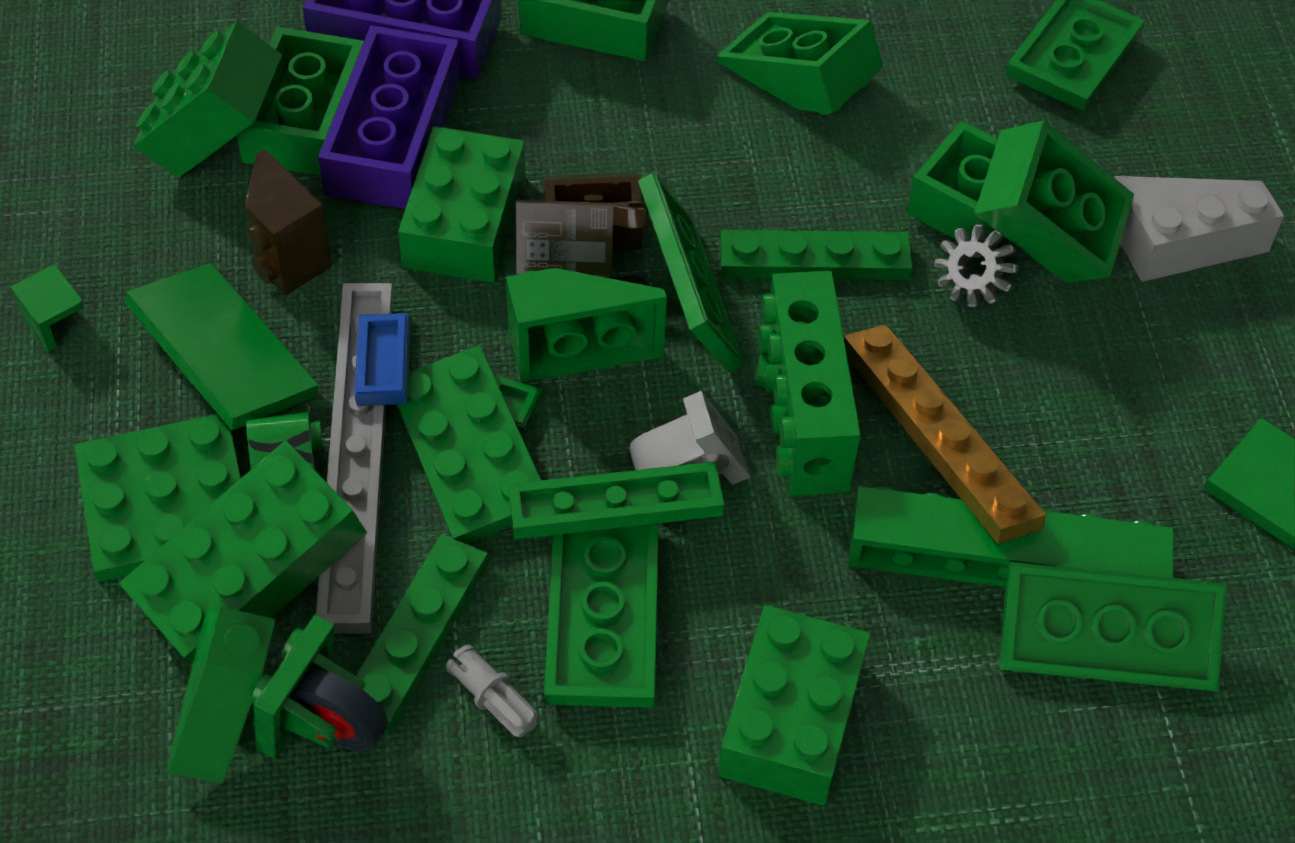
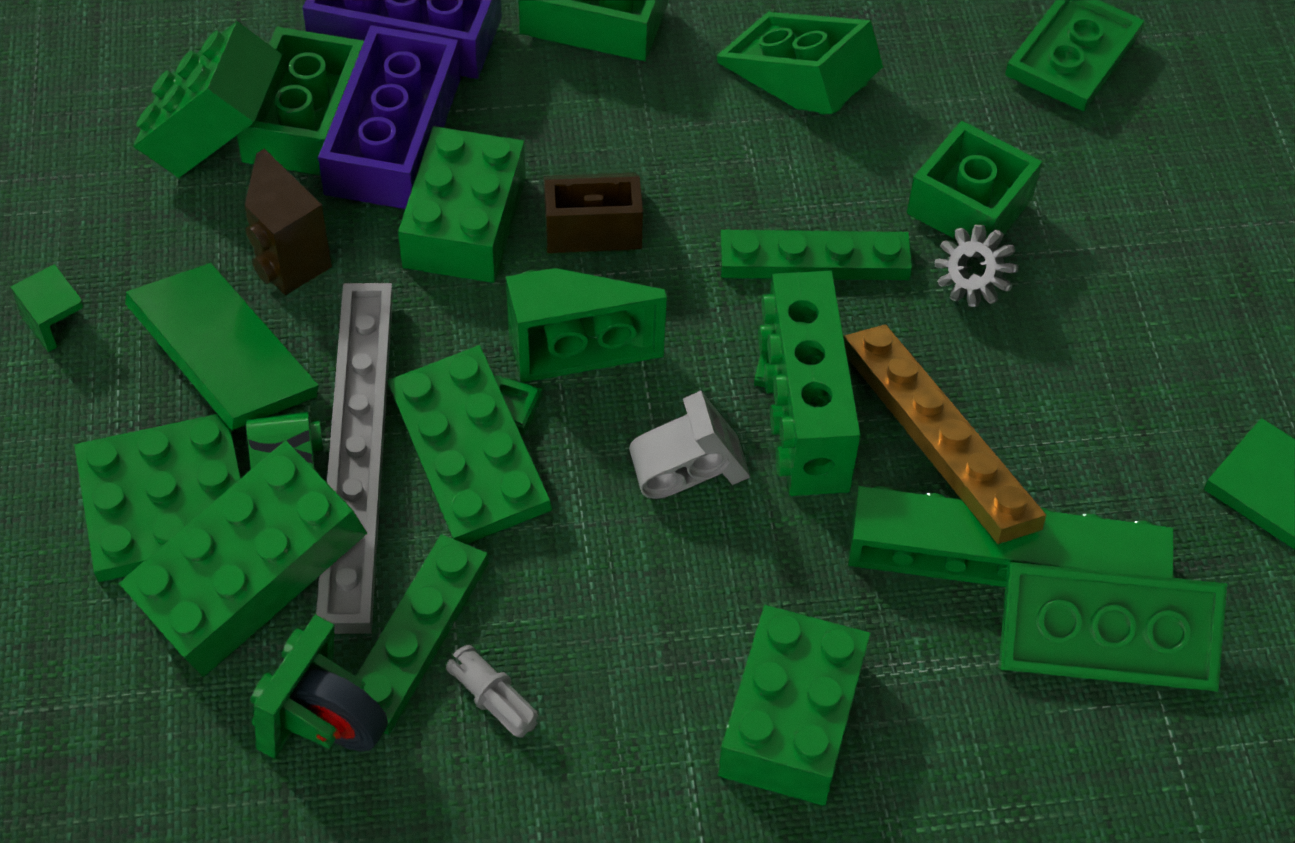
(219, 692): green slope -> none
(382, 359): blue tile -> none
(573, 235): dark brown flag -> none
(603, 618): green plate -> none
(615, 500): green plate -> none
(691, 273): green tile -> none
(1054, 202): green brick -> none
(1196, 223): light grey wedge -> none

